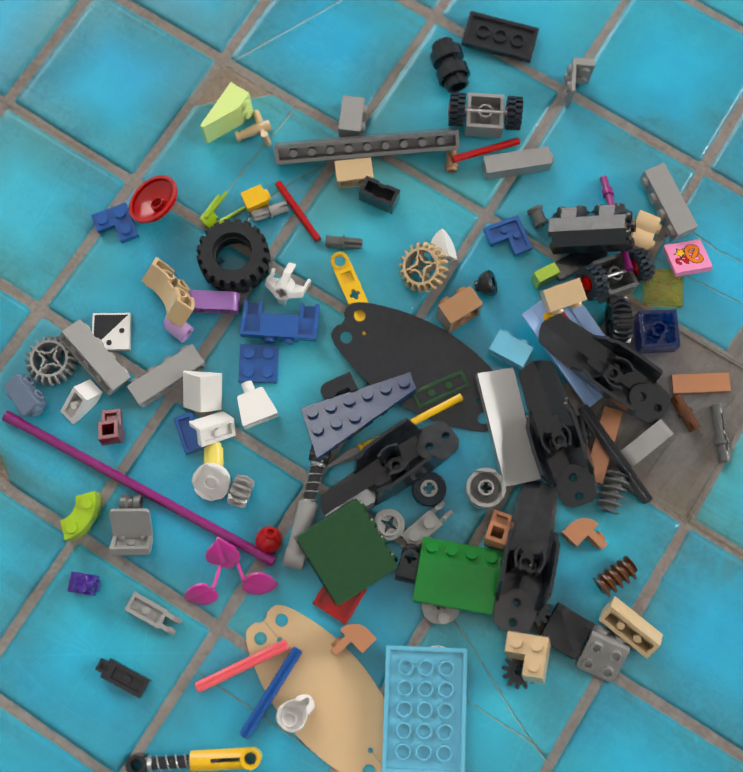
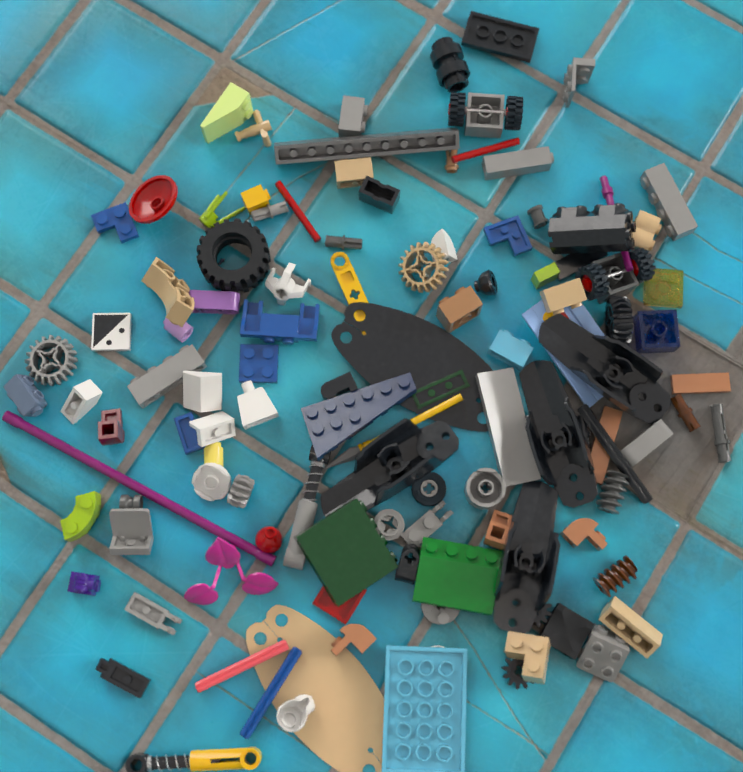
(94, 357): light grey brick -> none
(687, 258): bright pink tile -> none

